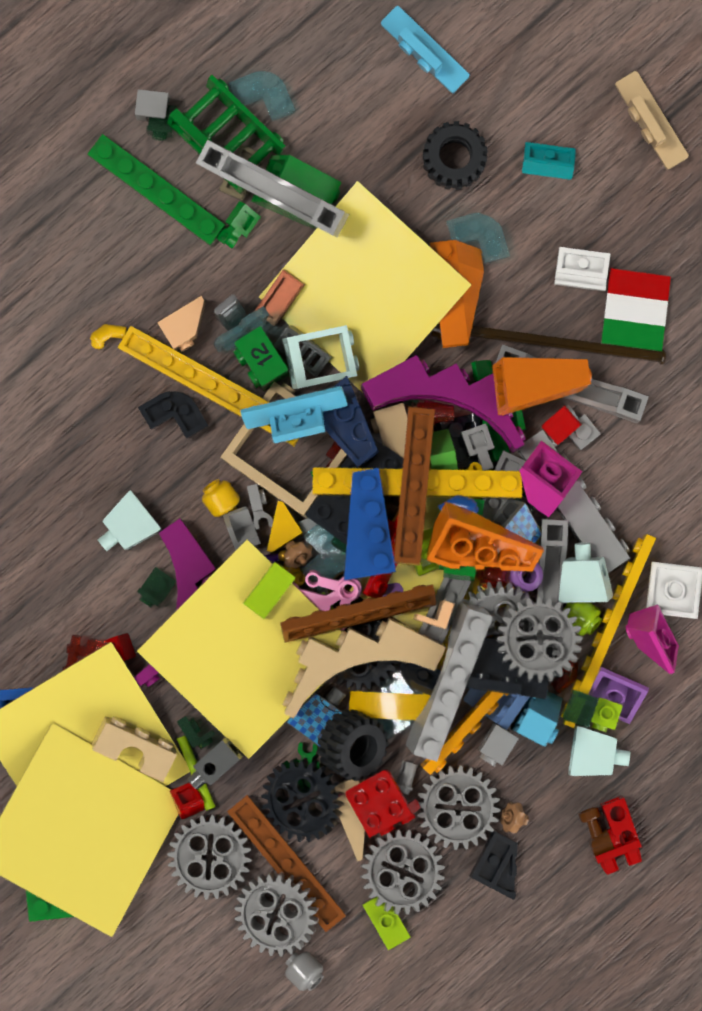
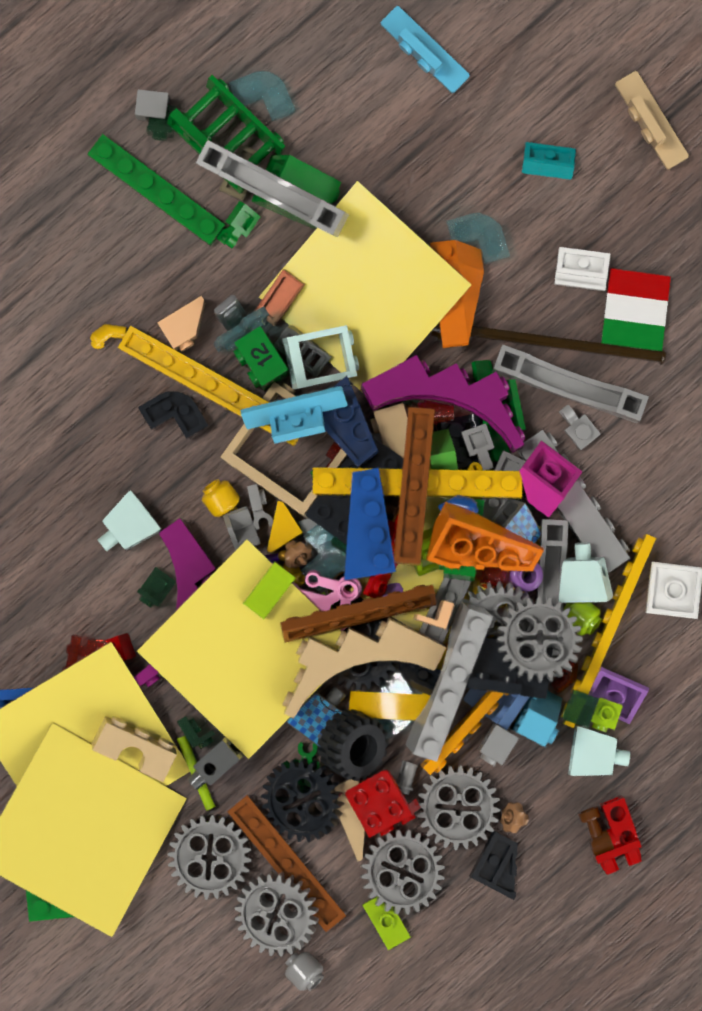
(187, 800): red slope -> none
(454, 134): black tyre -> none
(535, 381): orange slope -> none
(561, 425): red slope -> none
(654, 636): dark pink slope -> none

